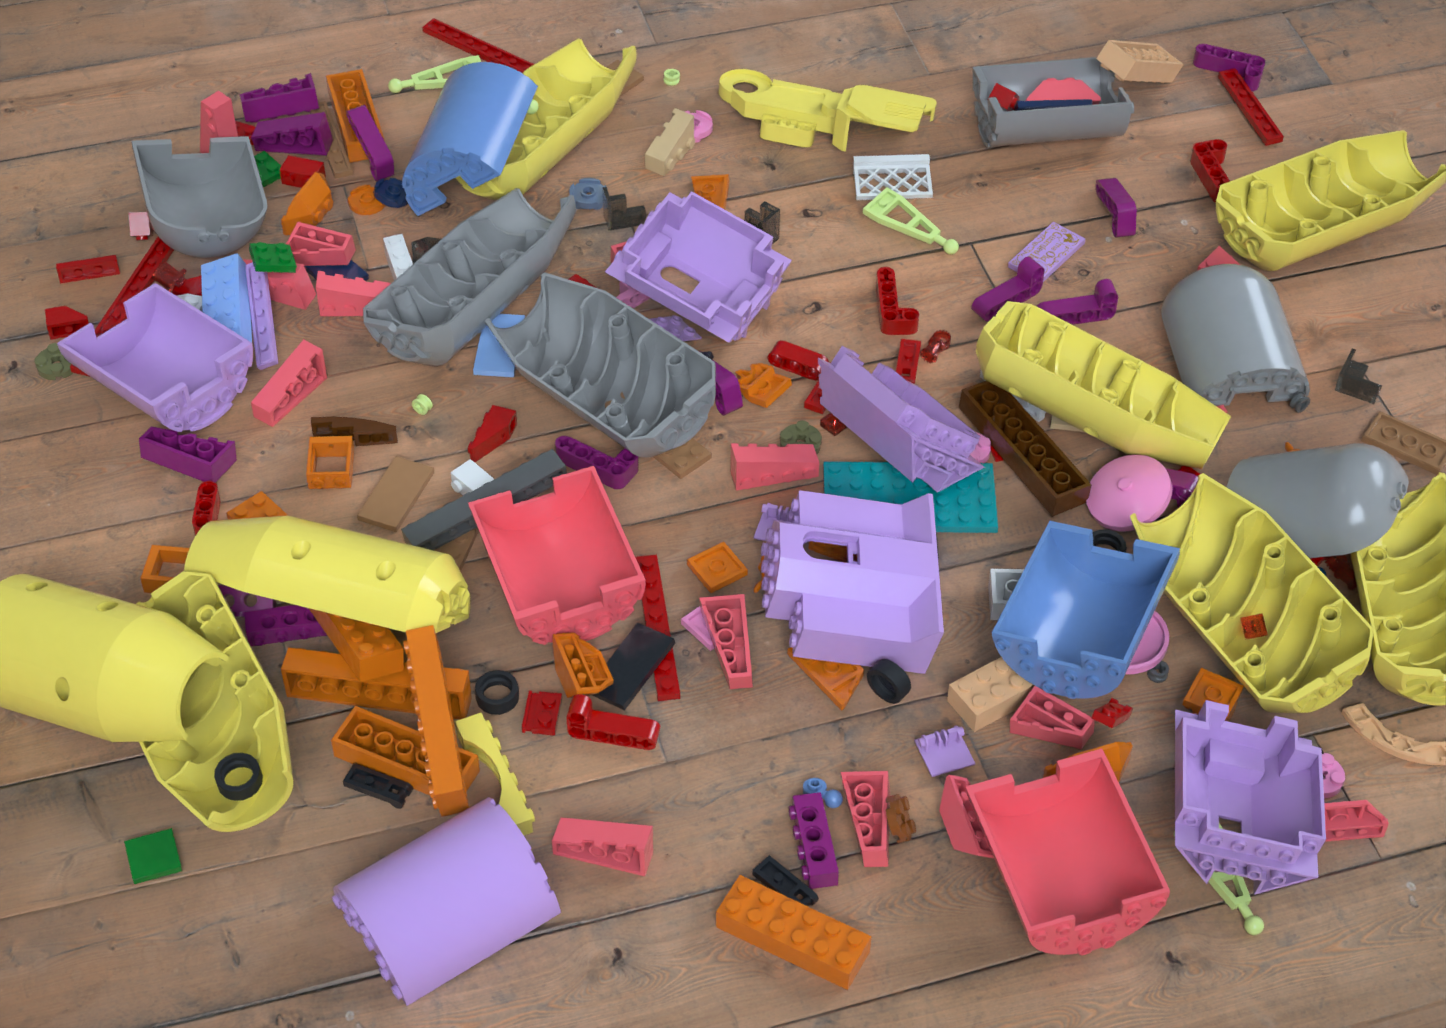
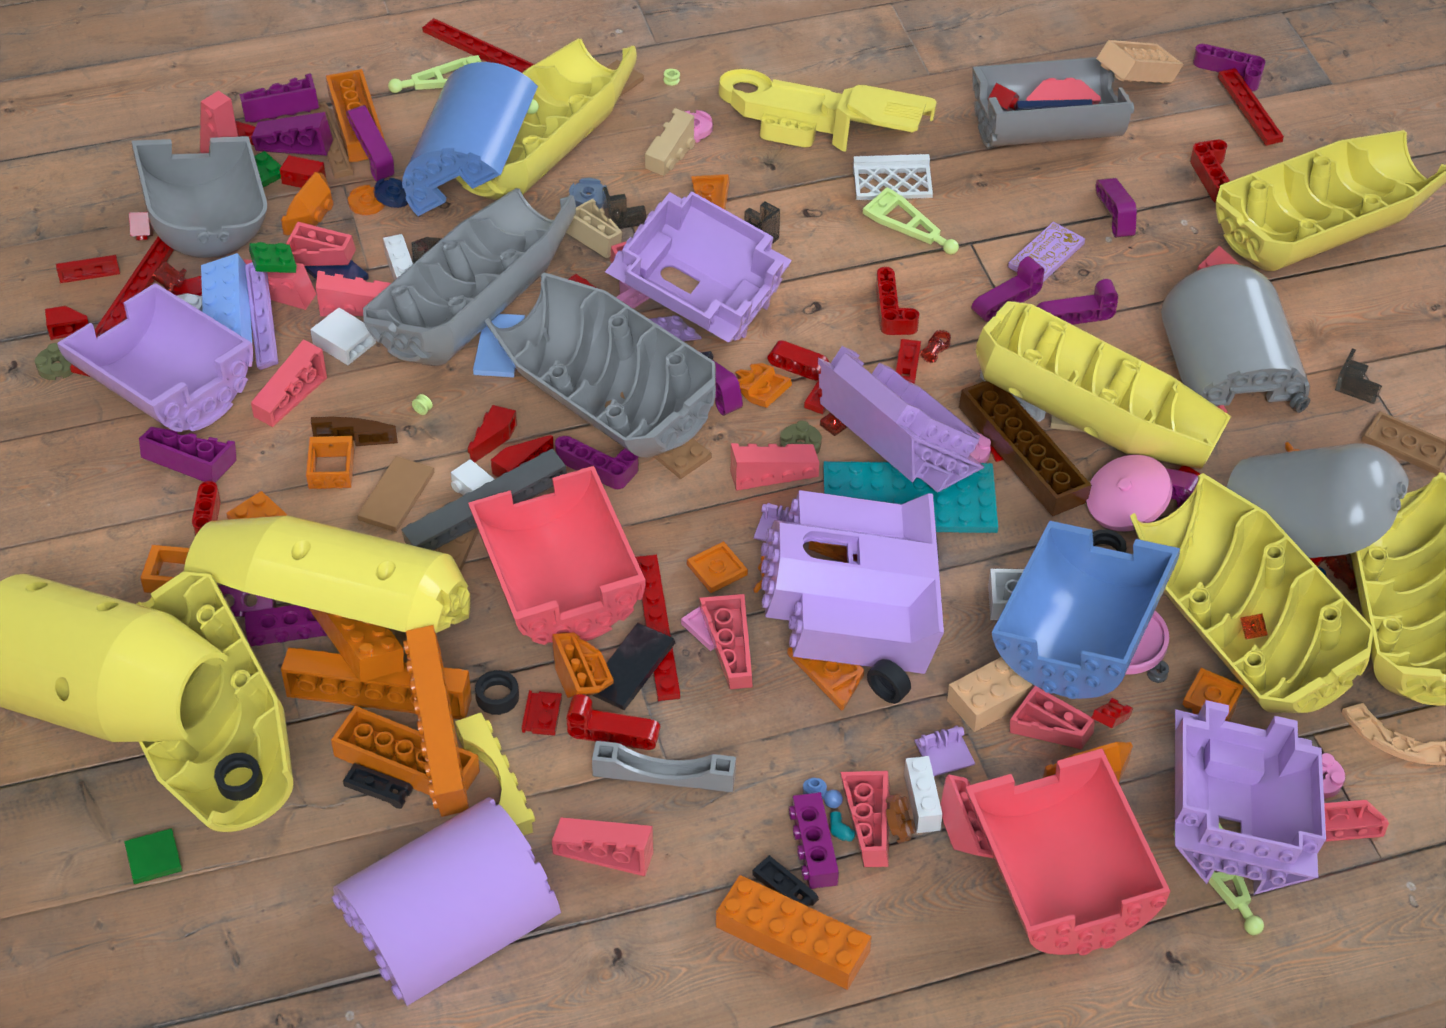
(342, 336): none -> white brick
(515, 455): none -> red slope
(594, 229): none -> tan wedge
(708, 772): none -> light grey arch
(839, 829): none -> teal arm
(923, 794): none -> white brick

